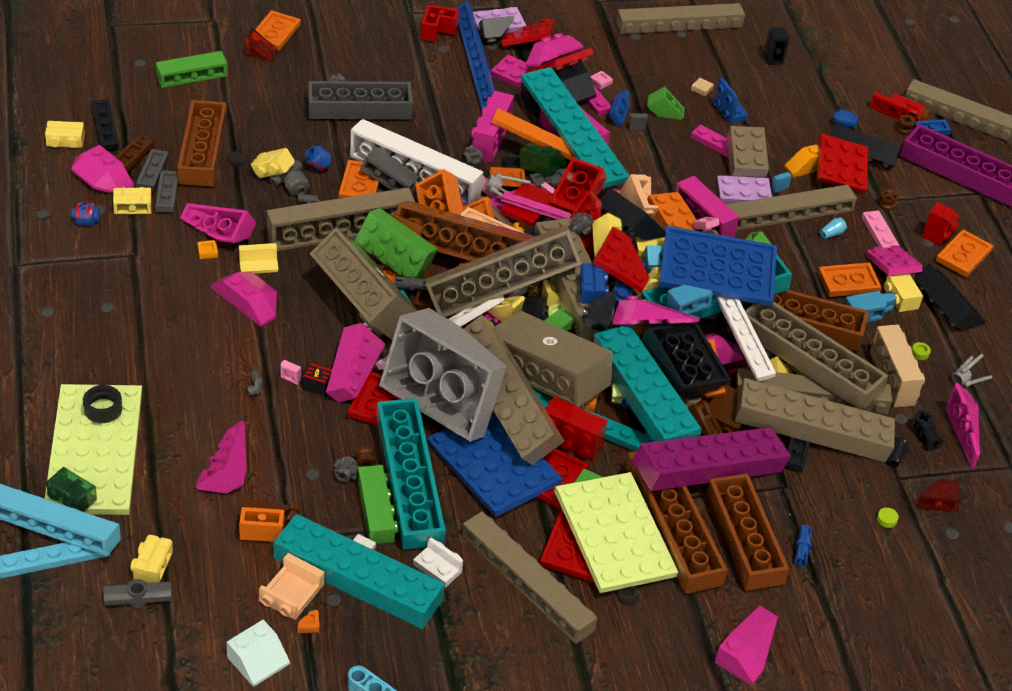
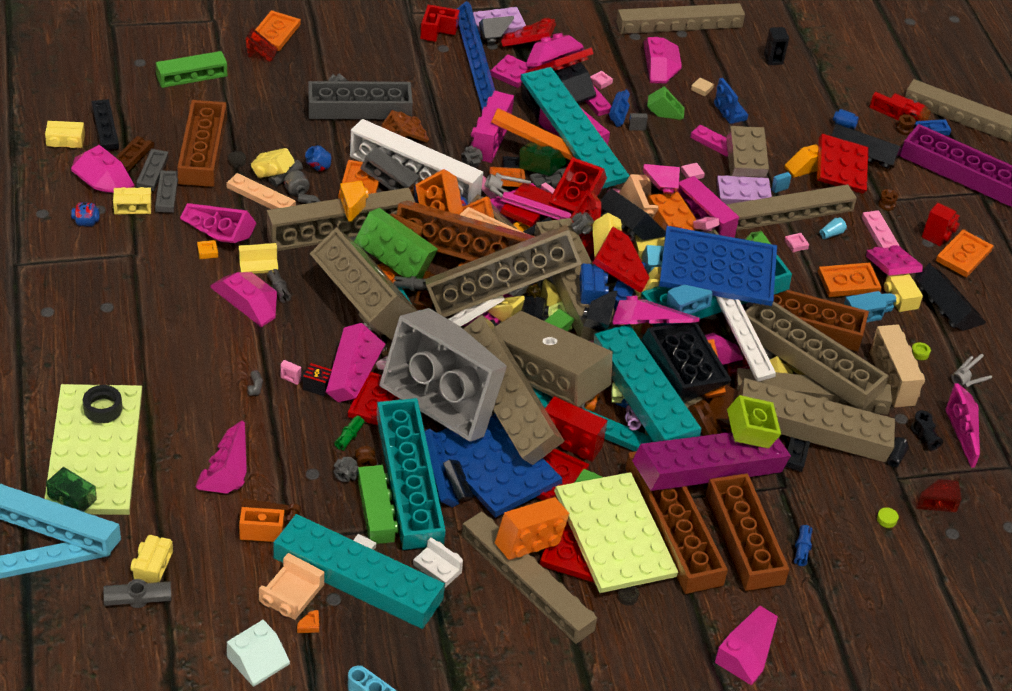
(259, 192): none -> light nougat plate
(279, 285): none -> flat silver pin
(349, 433): none -> green axle
(353, 198): none -> light orange slope
(405, 125): none -> dark orange bracket
(437, 458): none -> blue plate
(456, 475): none -> black plate
(531, 528): none -> orange brick
(631, 418): none -> lavender pin
(662, 59): none -> dark pink wedge
(663, 177): none -> dark pink wedge
(692, 170): none -> bright pink tile
(754, 421): none -> lime brick
(796, 242): none -> bright pink tile

